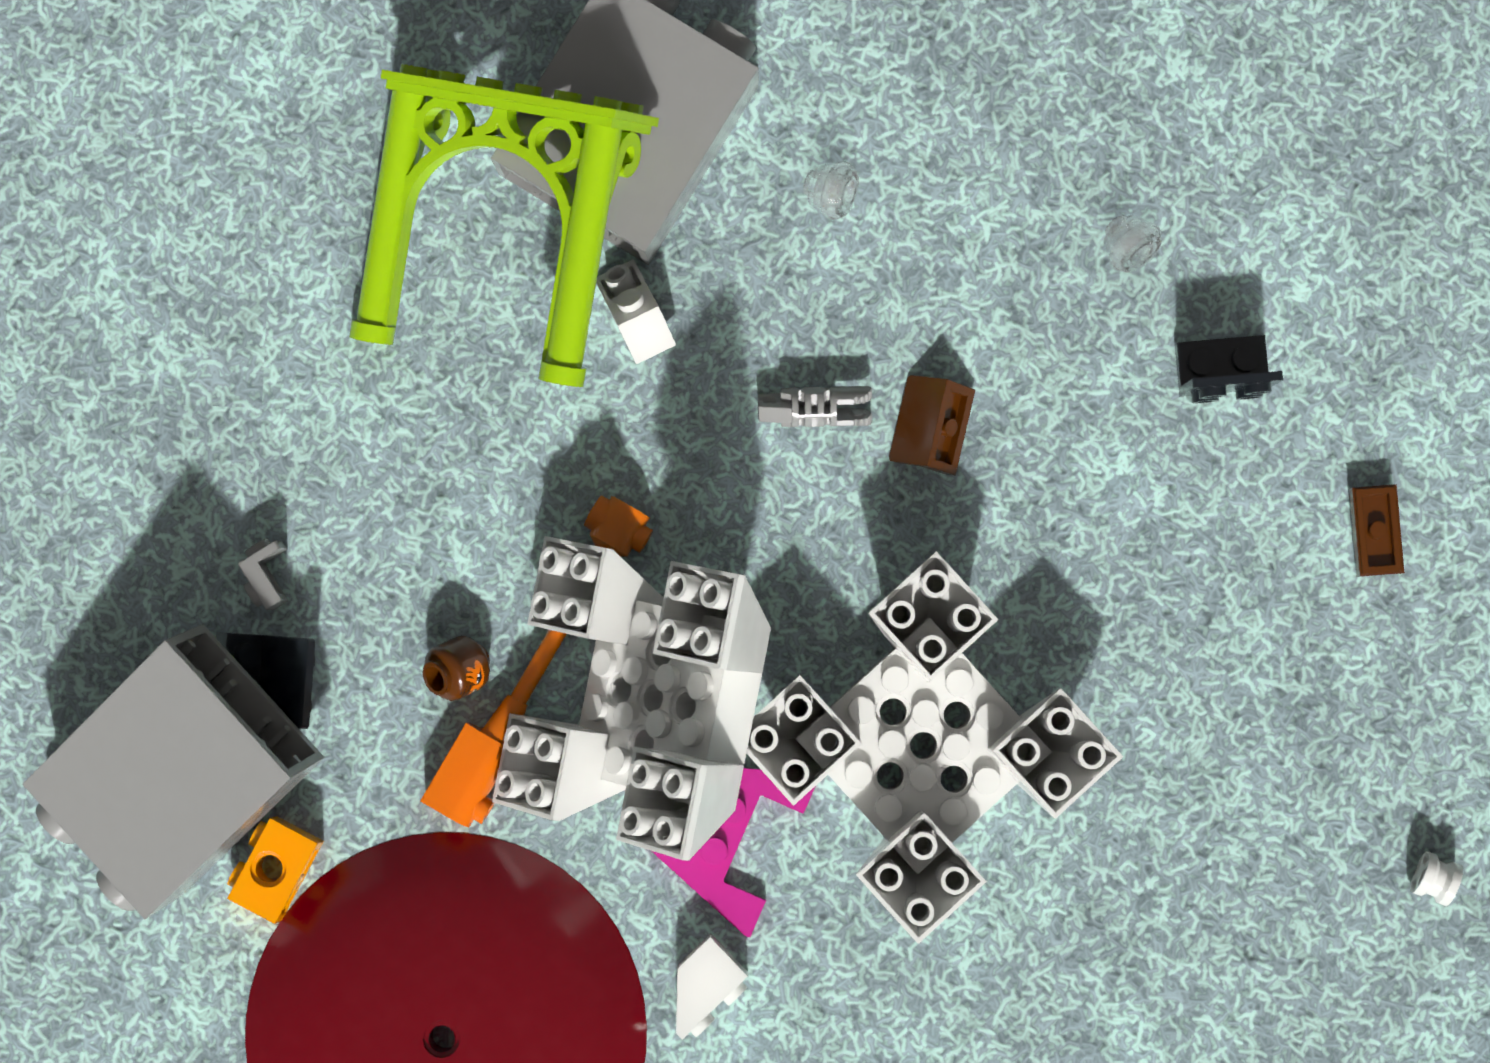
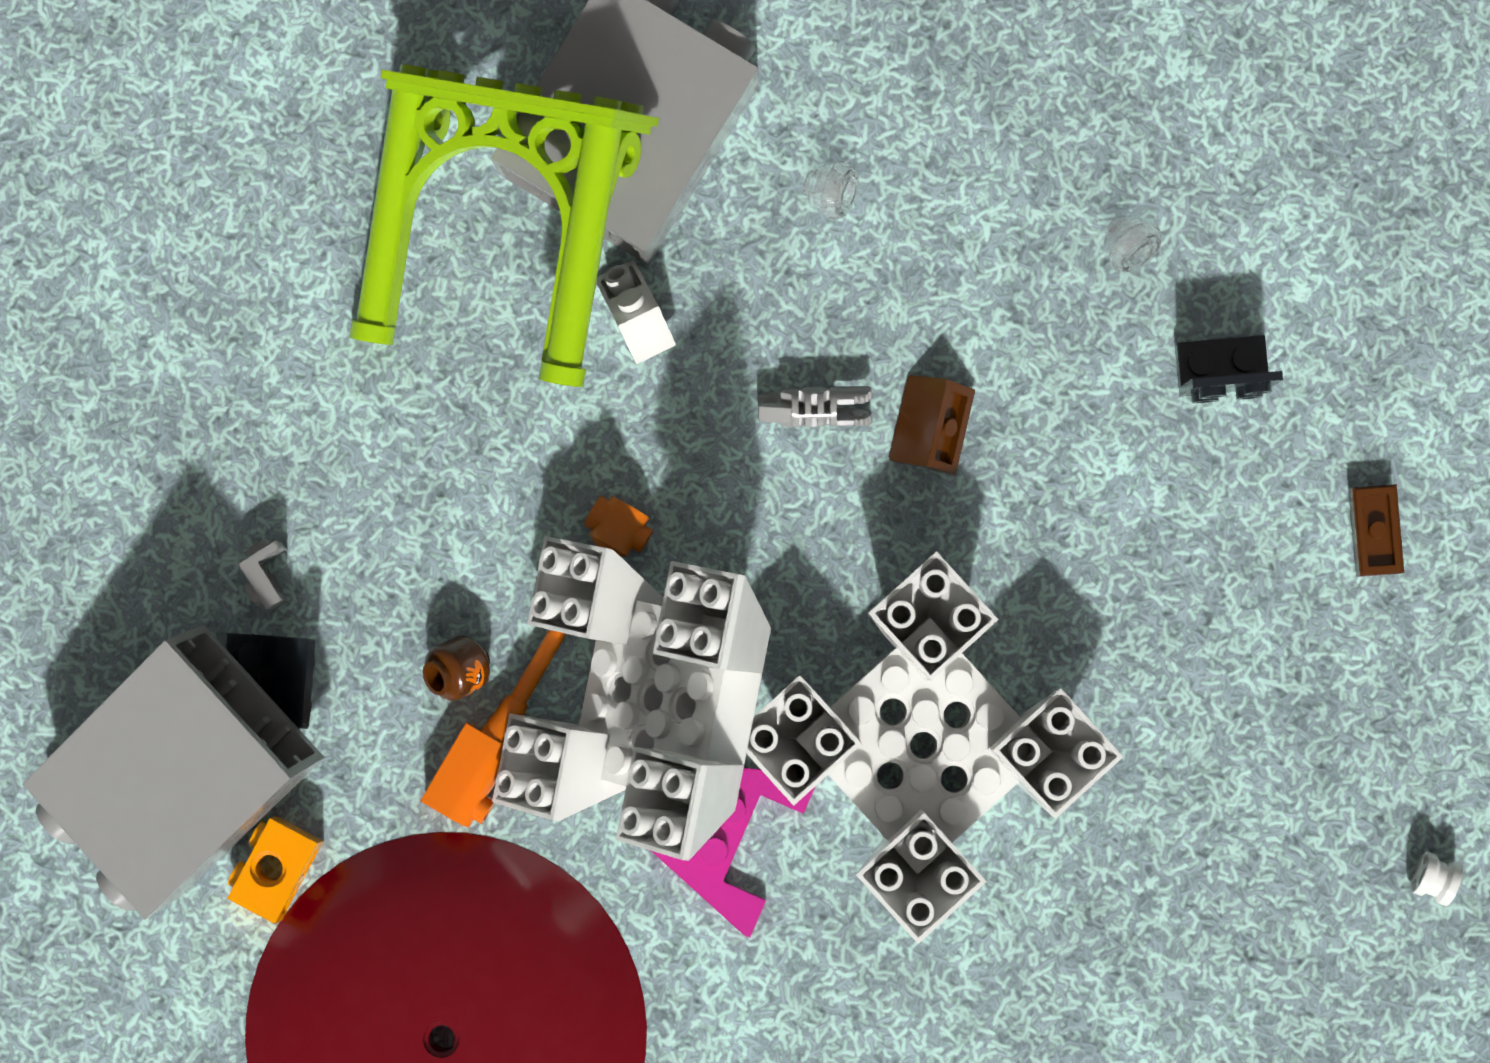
(703, 983): white slope -> none

